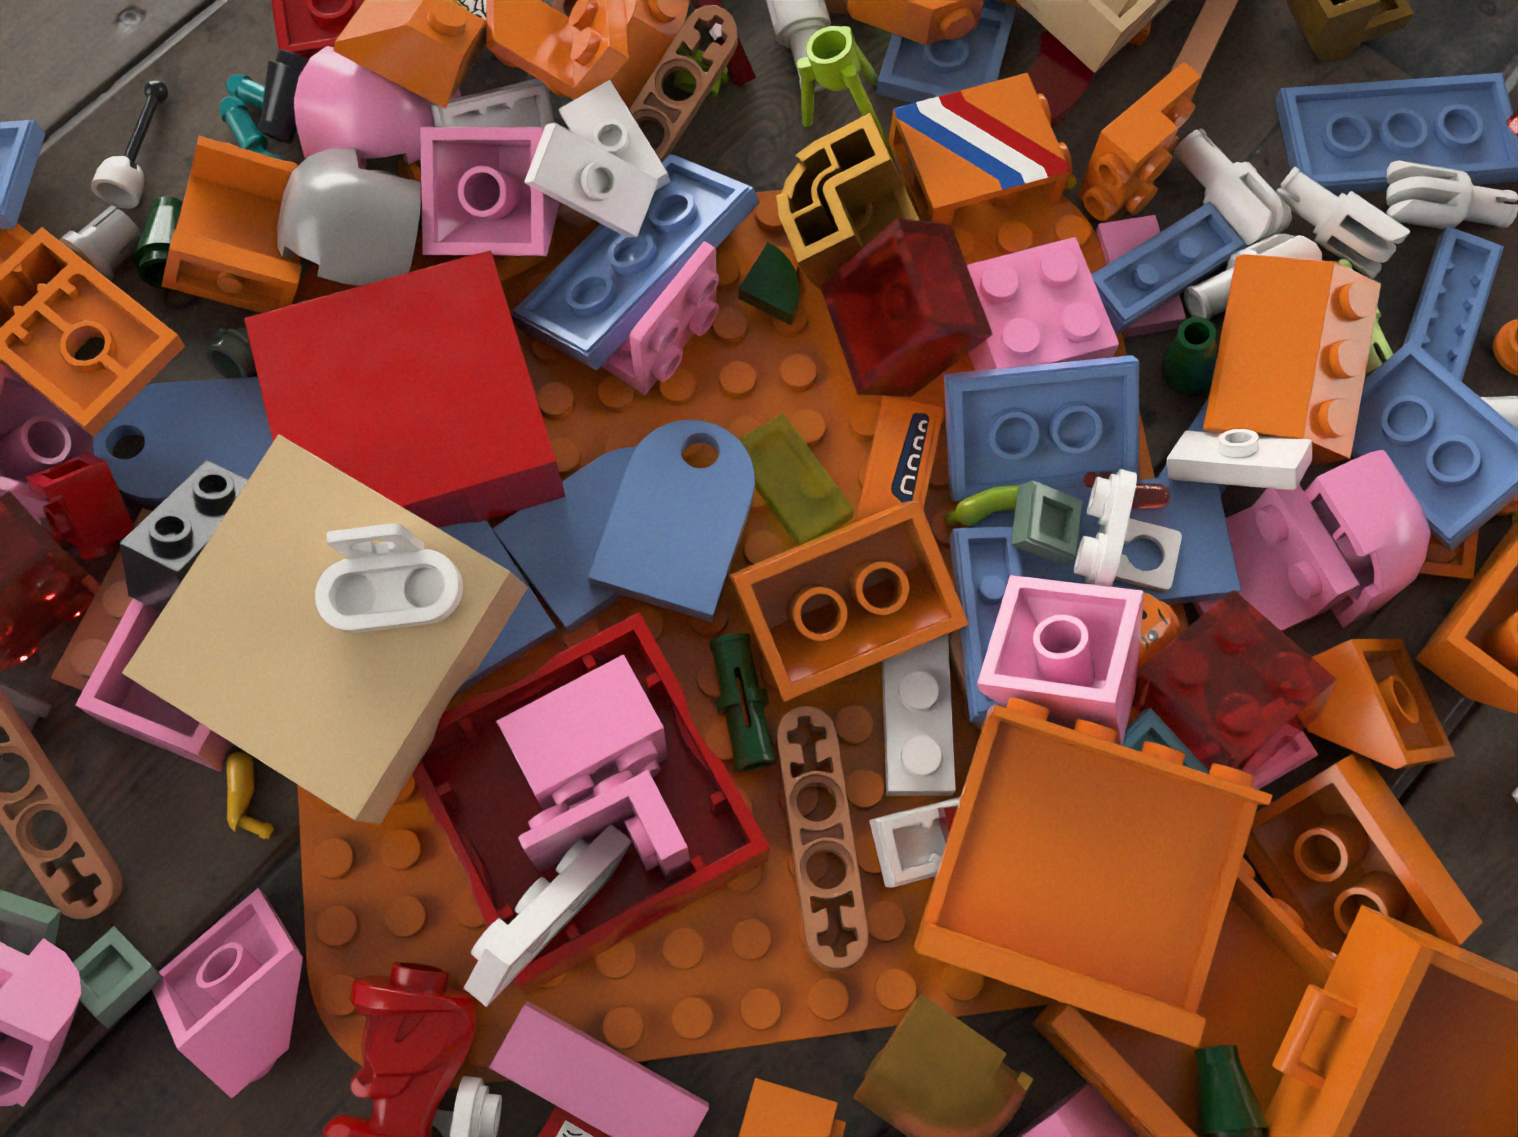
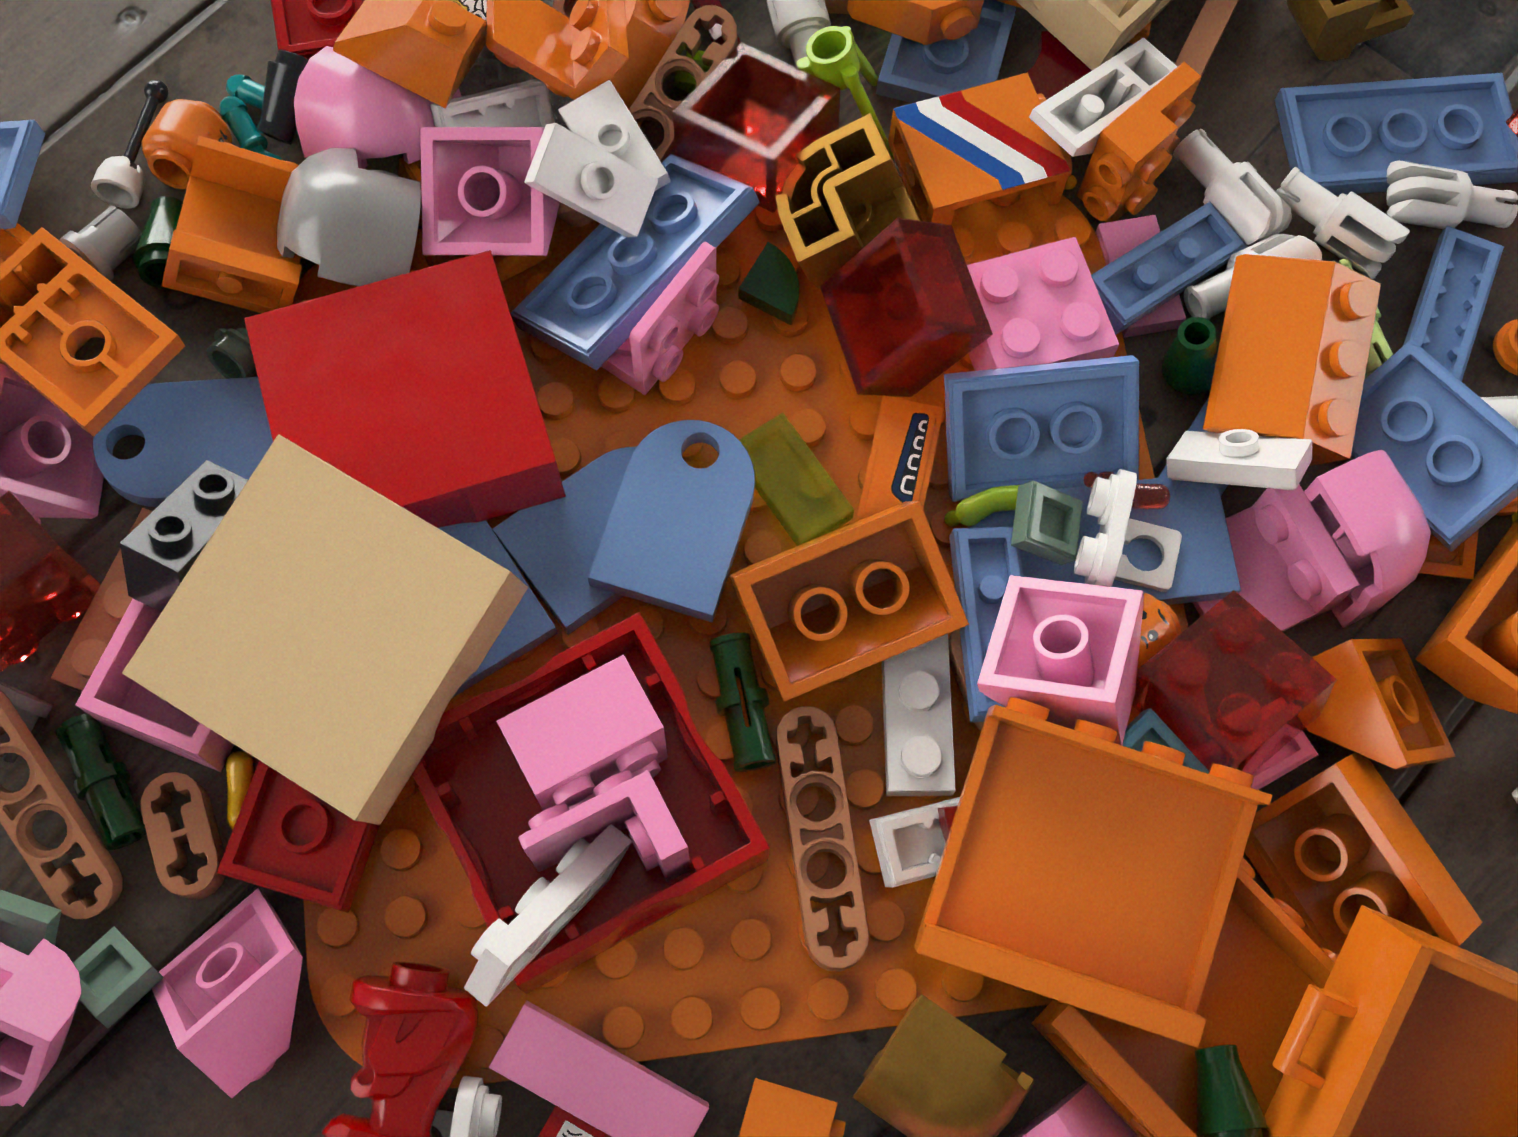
(83, 504): red brick -> none
(101, 781): none -> dark green pin
(167, 839): none -> nougat beam
(174, 136): none -> orange head
(297, 843): none -> red tile
(386, 582): white bracket -> none
(754, 120): none -> clear red piece
(1095, 100): none -> white slope

